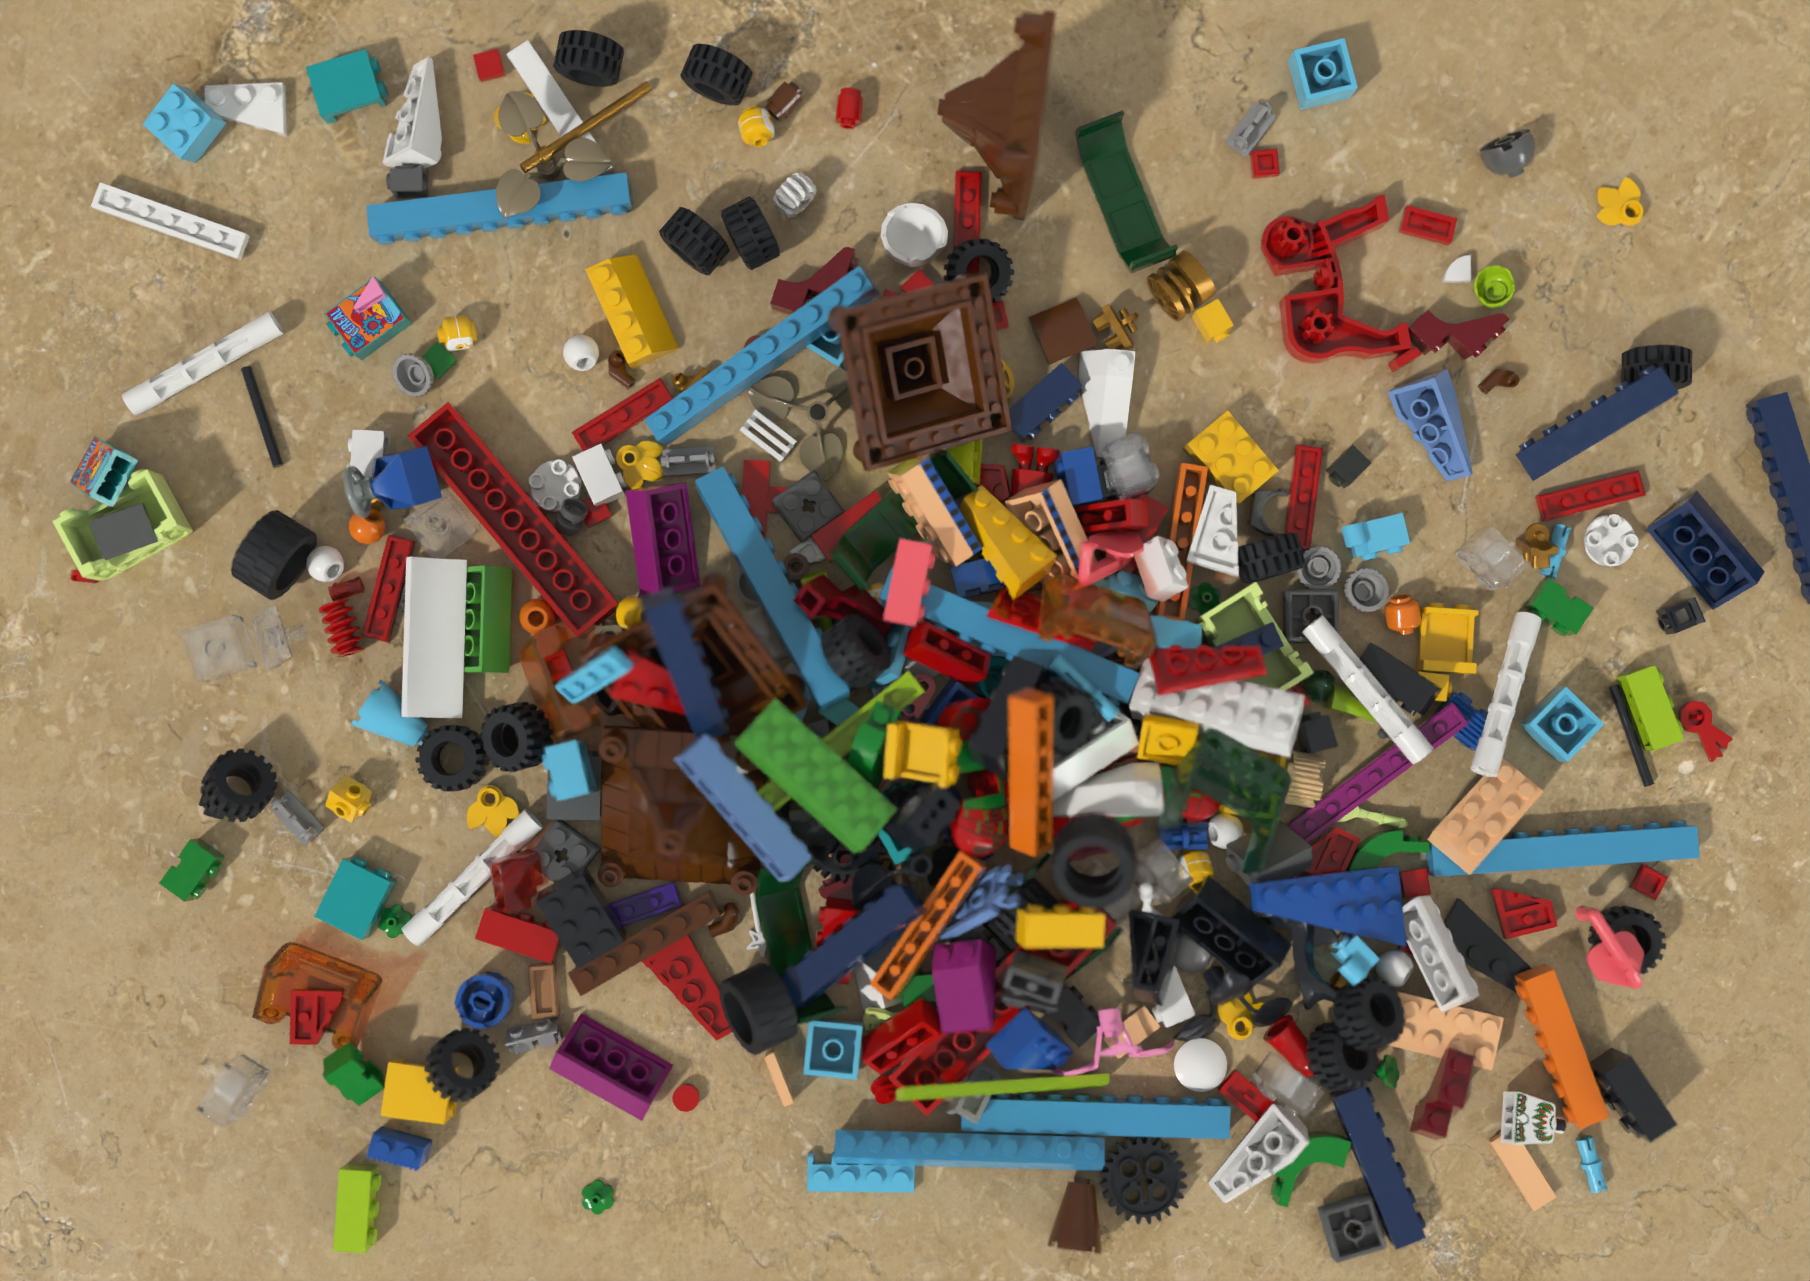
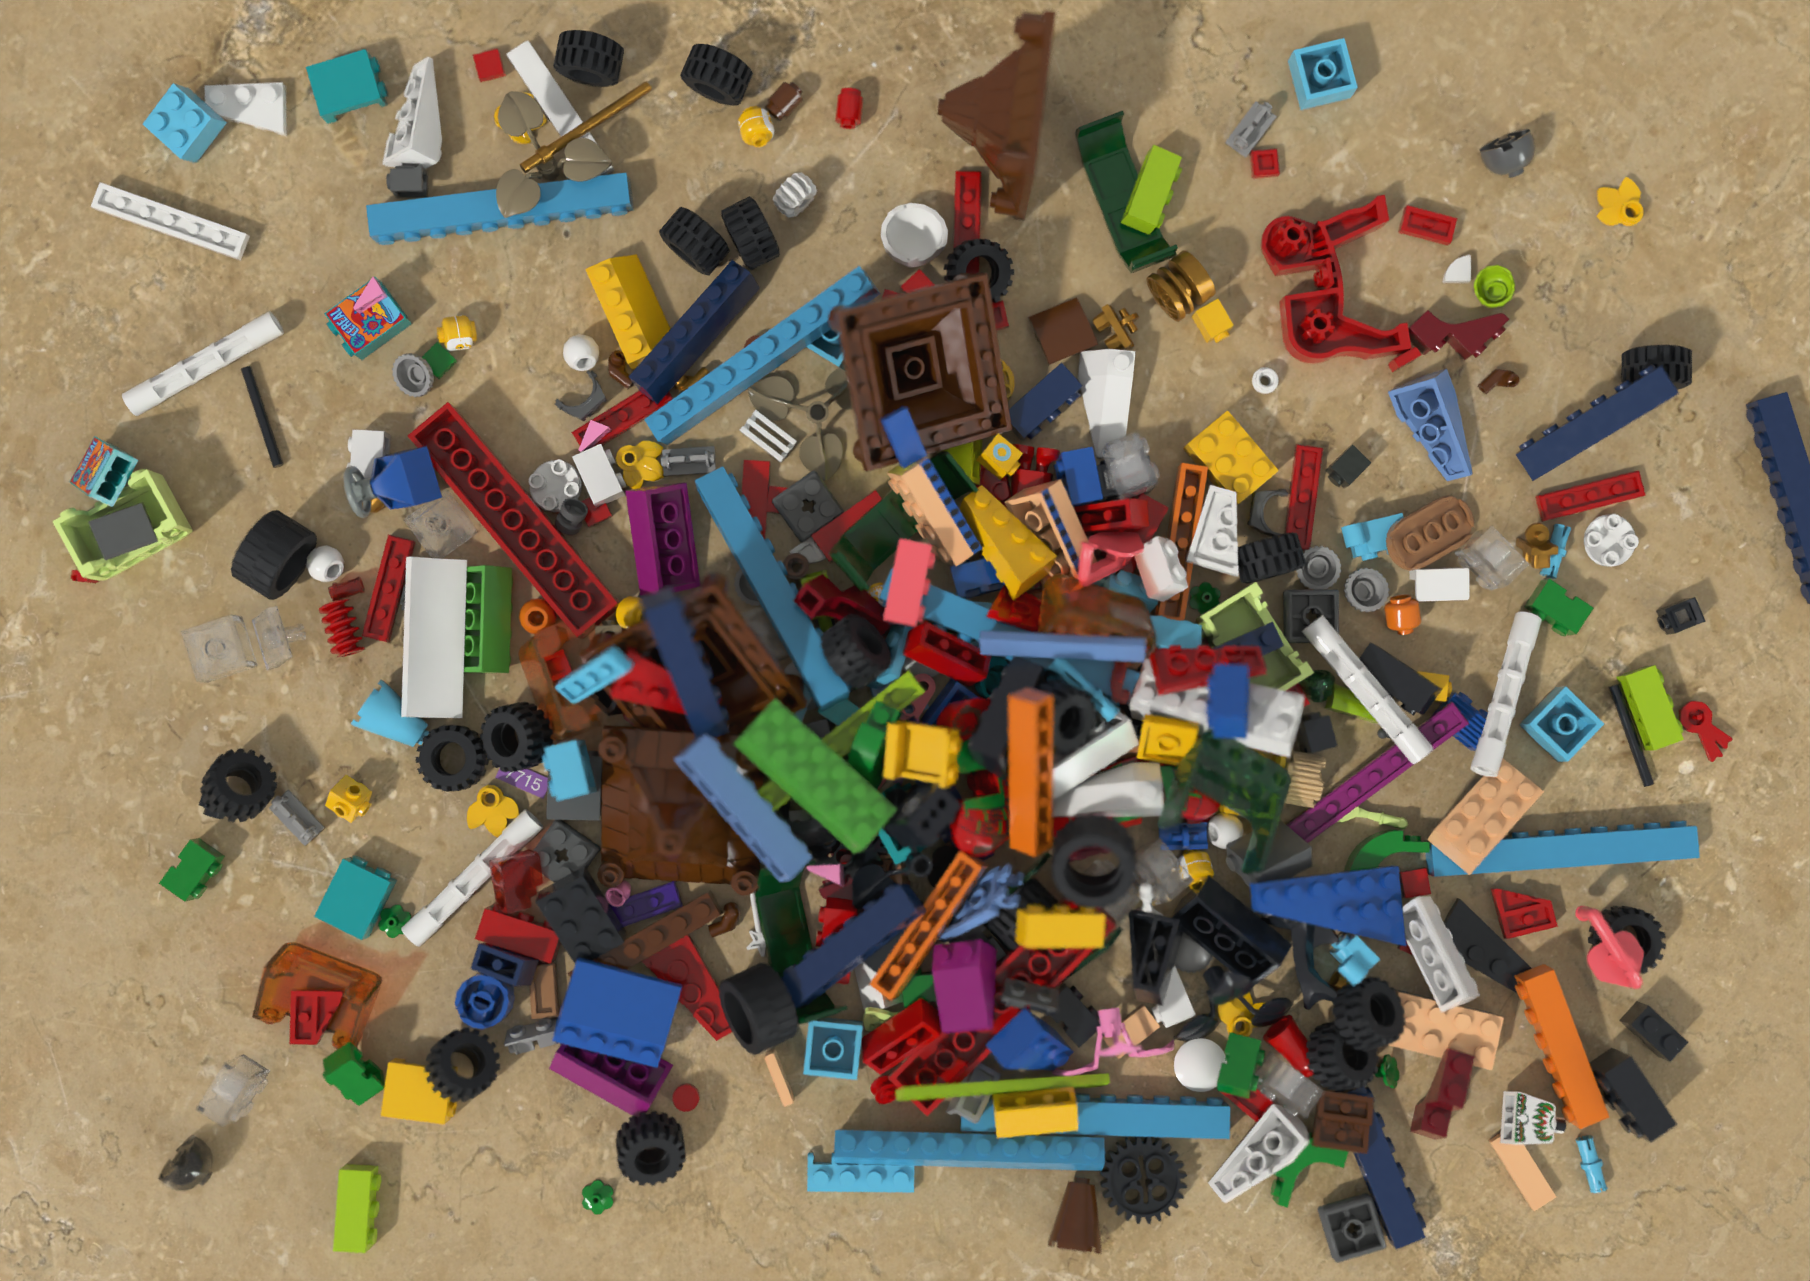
(189, 1166): none -> clear smoke cylinder
(367, 529): orange piece -> none
(399, 1148): blue brick -> none
(504, 964): none -> dark blue brick
(525, 780): none -> medium lavender sticker
(590, 405): none -> dark grey helmet
(593, 434): none -> bright pink piece
(617, 1012): none -> blue slope
(618, 895): none -> bright pink hose
(653, 1164): none -> black tyre
(694, 332): none -> dark blue brick
(793, 295): dark red arch -> none
(830, 872): none -> bright pink piece
(903, 437): none -> blue tile
(1000, 457): none -> yellow brick
(1035, 977): dark grey brick -> none
(1035, 1112): none -> yellow brick
(1062, 646): none -> medium blue tile
(1117, 681): none -> clear red arm
(1152, 190): none -> lime brick
(1228, 701): none -> blue brick
(1239, 1073): none -> green brick
(1268, 373): none -> white plate
(1332, 852): red wing -> none
(1343, 1122): none -> reddish brown slope
(1394, 967): white piece -> none
(1429, 533): none -> medium nougat tile
(1441, 583): none -> white panel
(1446, 639): yellow panel -> none
(1648, 882): red tile -> none
(1653, 1031): none -> black brick
(1705, 550): dark blue slope -> none

